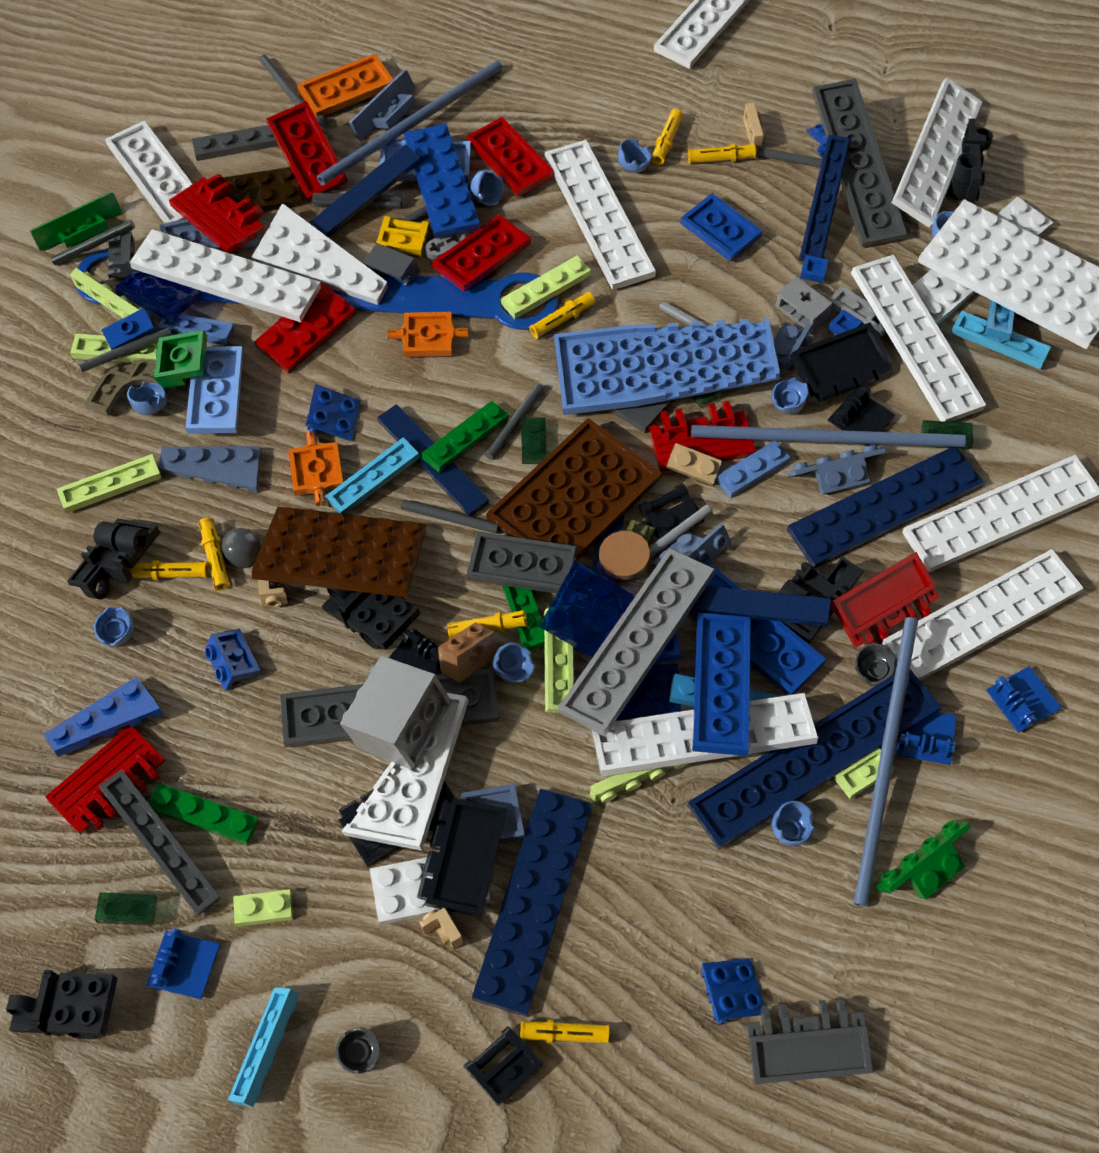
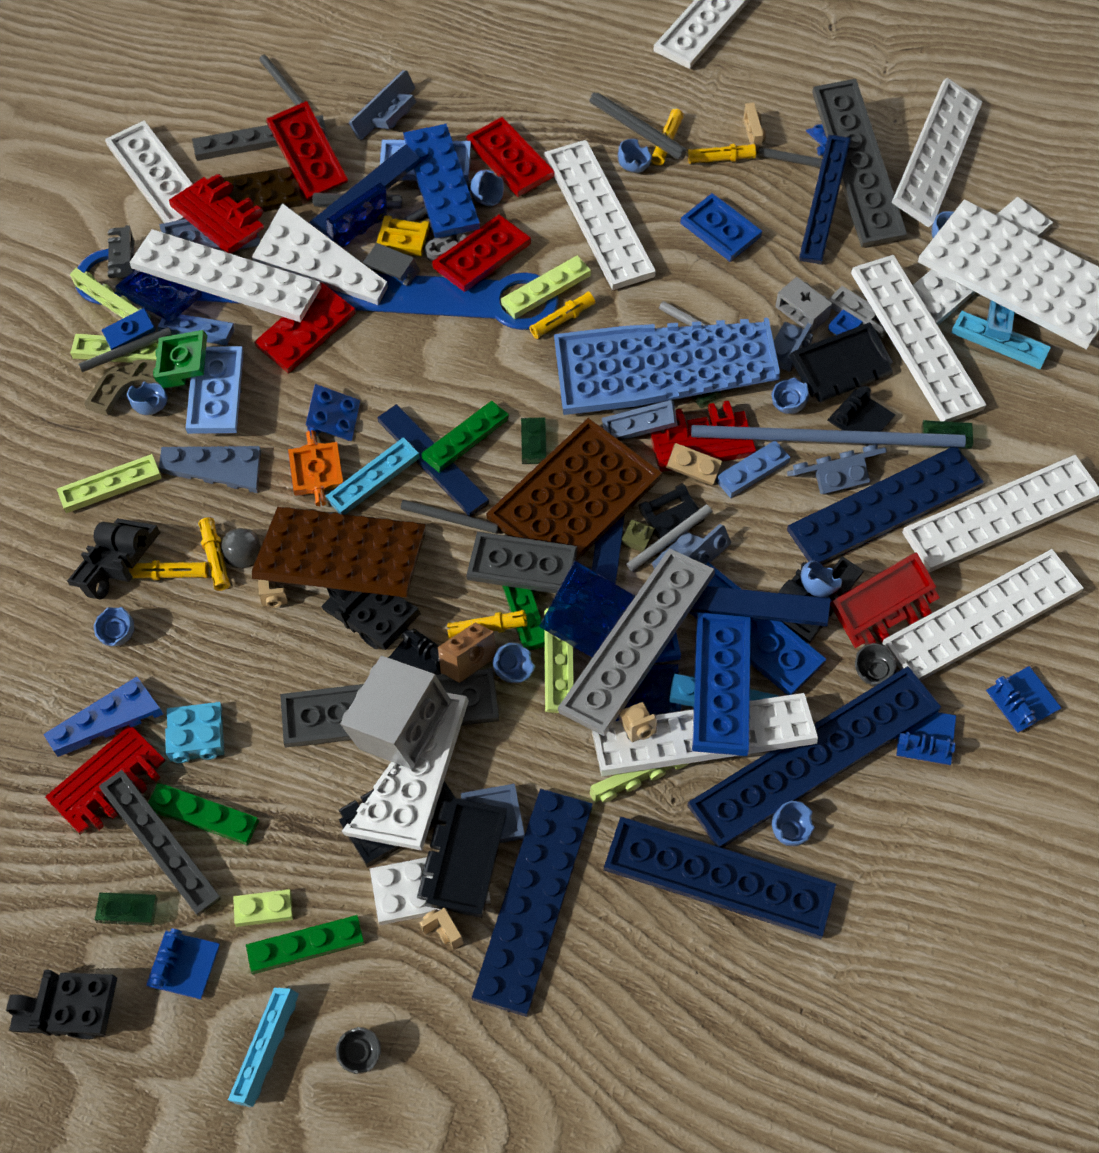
(78, 223): green bracket -> none
(93, 242): pearl dark grey bar -> none
(194, 732): none -> medium azure plate
(231, 657): blue bracket -> none
(304, 944): none -> green plate
(345, 85): orange plate -> none
(357, 216): none -> clear blue plate
(410, 122): sand blue piece -> none
(427, 334): orange plate -> none
(507, 1074): black plate -> none
(514, 421): dark grey bar -> none
(599, 1035): yellow pin -> none
(624, 555): medium nougat tile -> none
(638, 126): none -> dark grey axle
(638, 722): none -> tan bracket
(641, 420): none -> sand blue plate
(720, 877): none -> dark blue plate
(732, 989): blue hinge -> none
(808, 1050): dark grey hinge -> none
(814, 269): blue plate -> none
(819, 580): none -> medium blue hair
(859, 774): yellowish green plate -> none
(885, 763): sand blue piece -> none
(930, 865): green bracket -> none
(967, 172): black plate -> none

